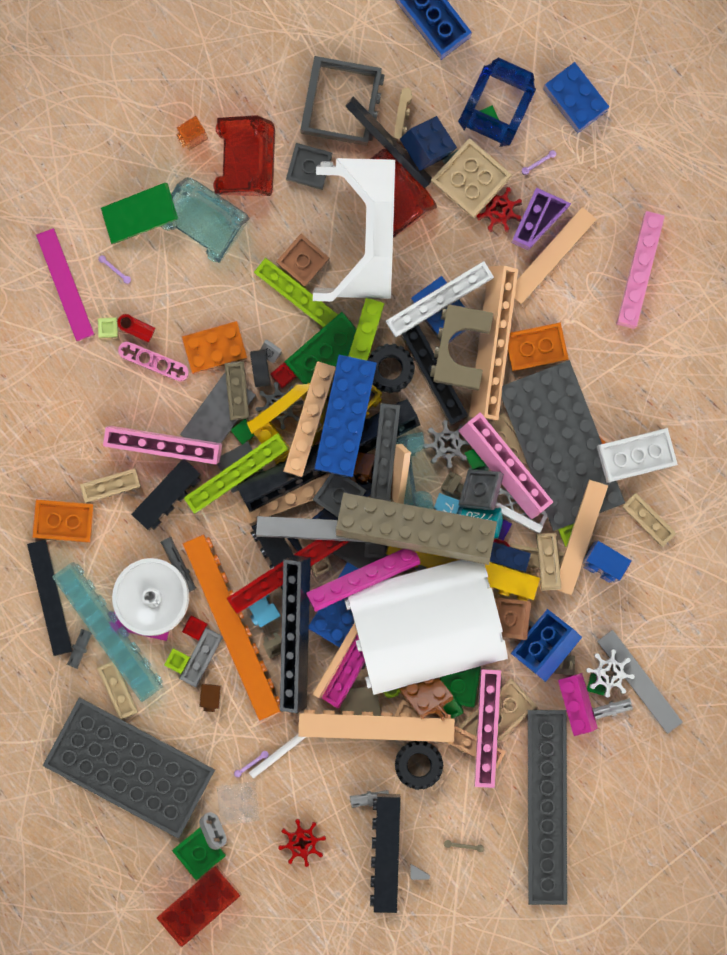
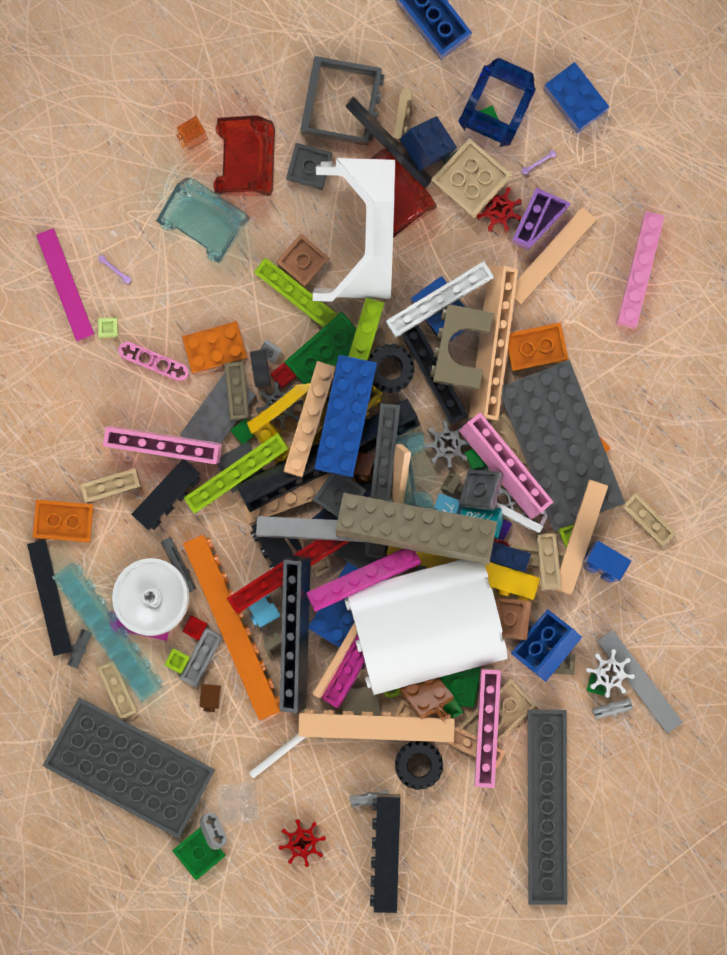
(138, 328): red piece -> none
(139, 213): green tile -> none
(199, 905): clear red brick -> none
(264, 754): lavender hinge -> none
(418, 874): light grey slope -> none
(480, 848): dark tan hinge -> none
(578, 704): dark pink brick -> none
(637, 455): white tile -> none

